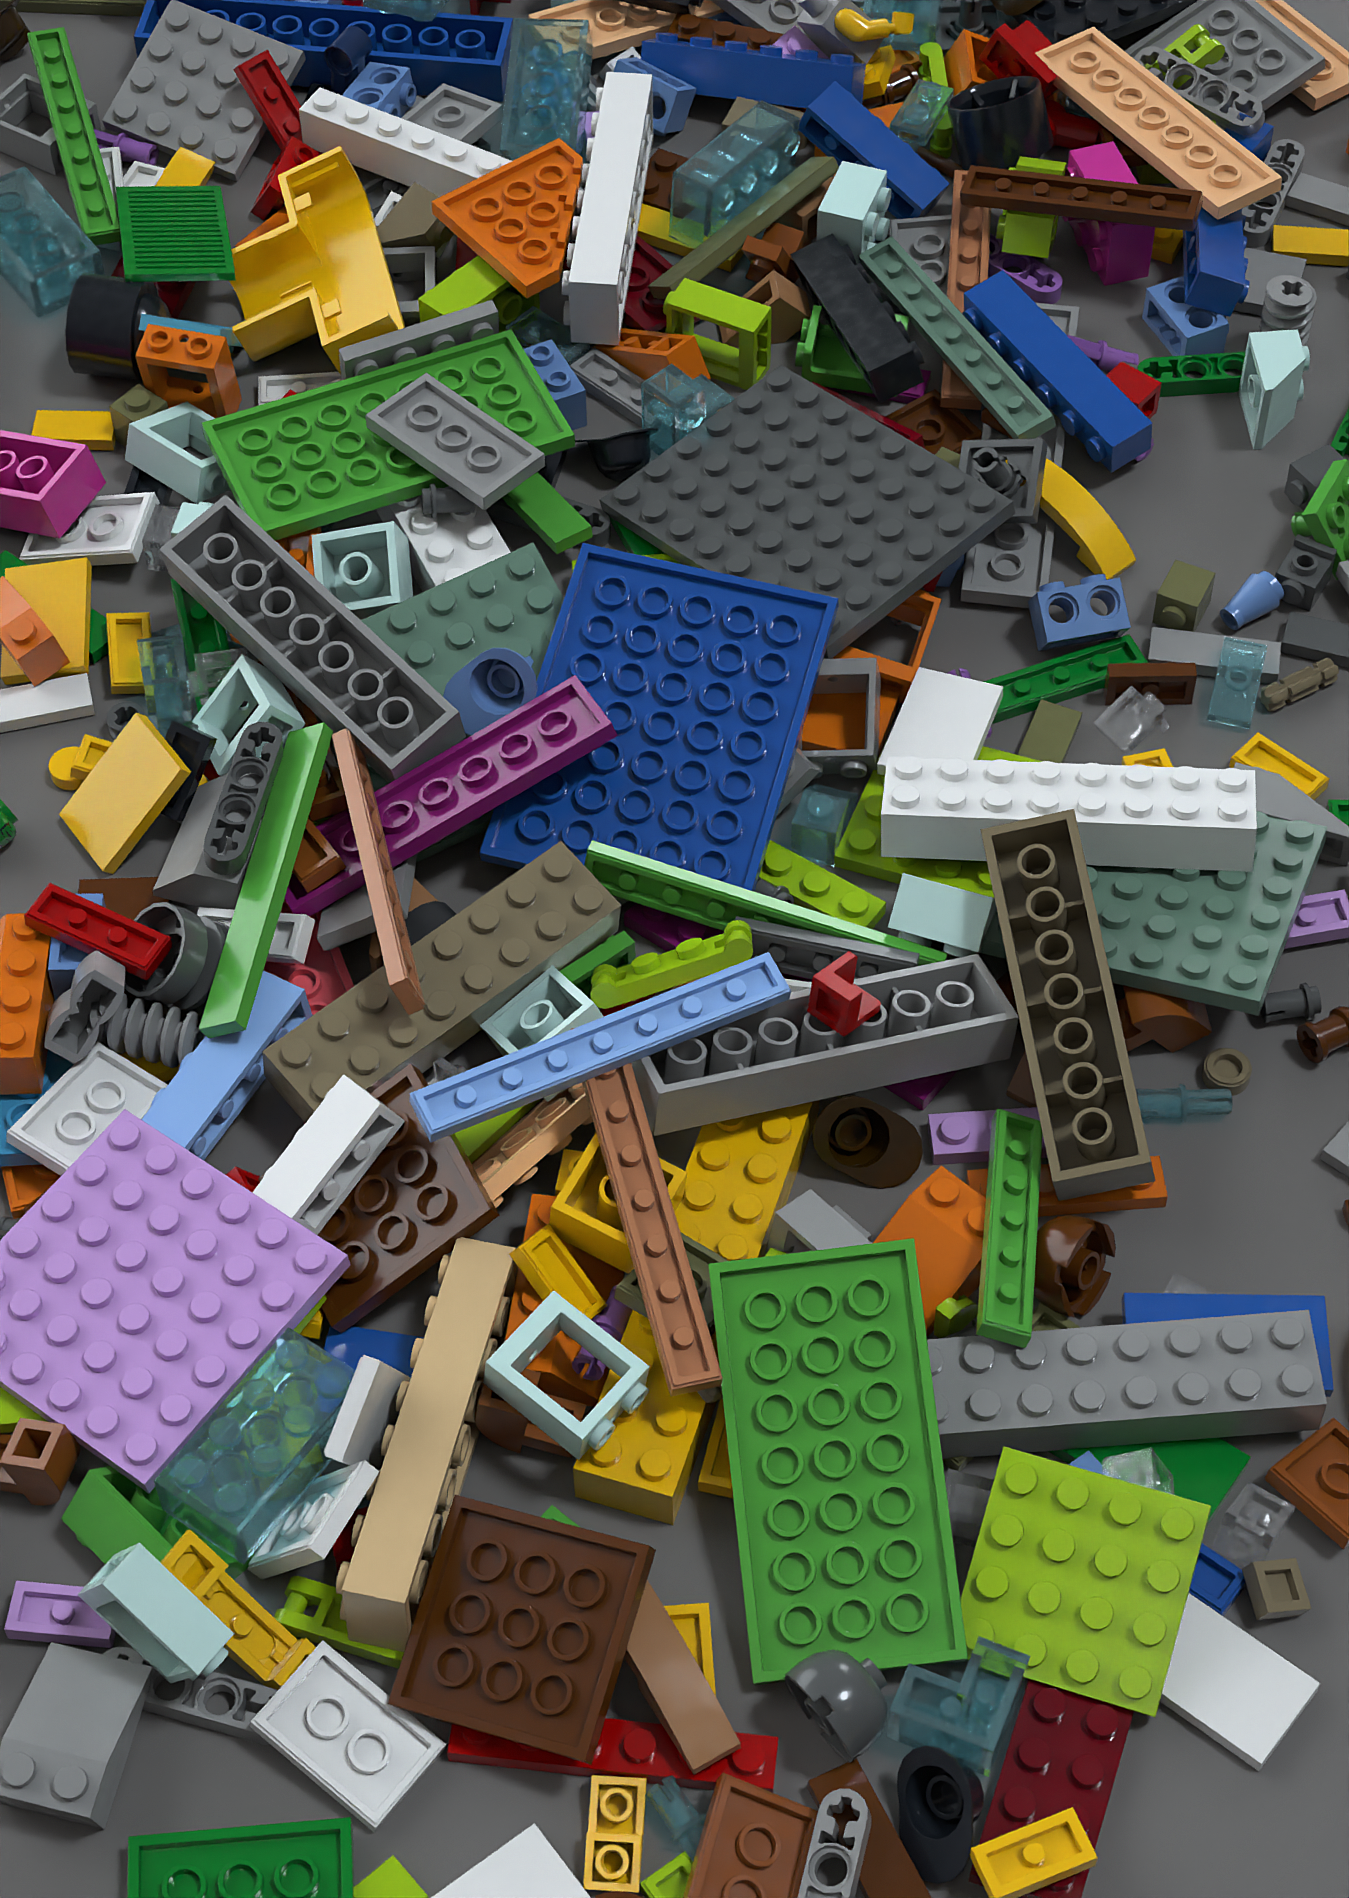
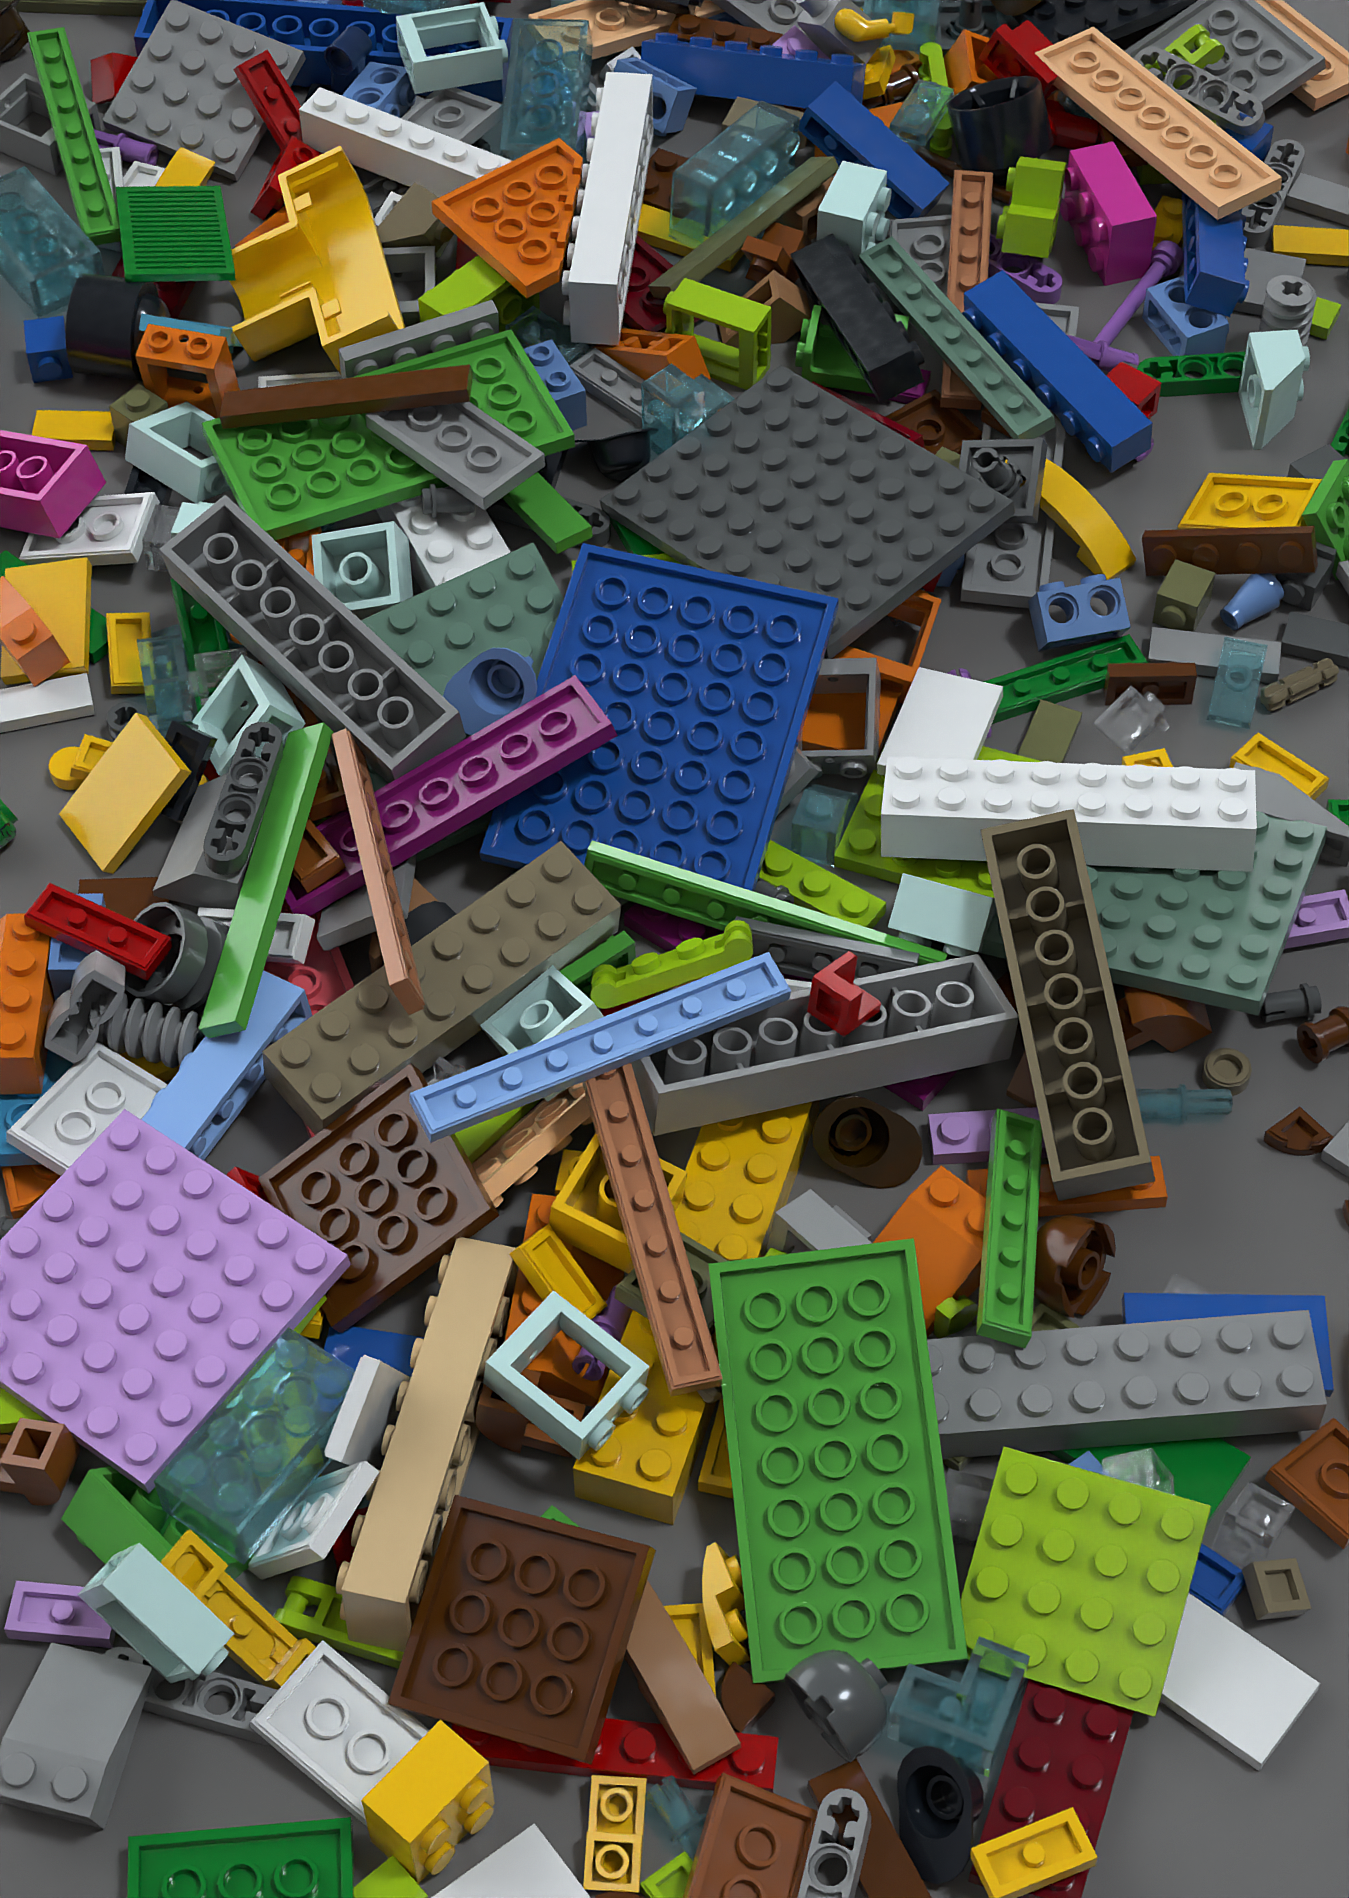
(47, 349): none -> blue brick
(108, 75): none -> red panel
(329, 1155): white brick -> none
(346, 396): none -> reddish brown tile
(430, 1802): none -> yellow brick
(445, 28): none -> light aqua window
(722, 1604): none -> yellow slope
(742, 1700): none -> reddish brown tile
(1082, 198): reddish brown plate -> none
(1165, 261): none -> medium lavender piece
(1232, 550): none -> reddish brown plate
(1249, 502): none -> yellow tile
(1298, 1134): none -> reddish brown tile
(1324, 317): none -> lime tile

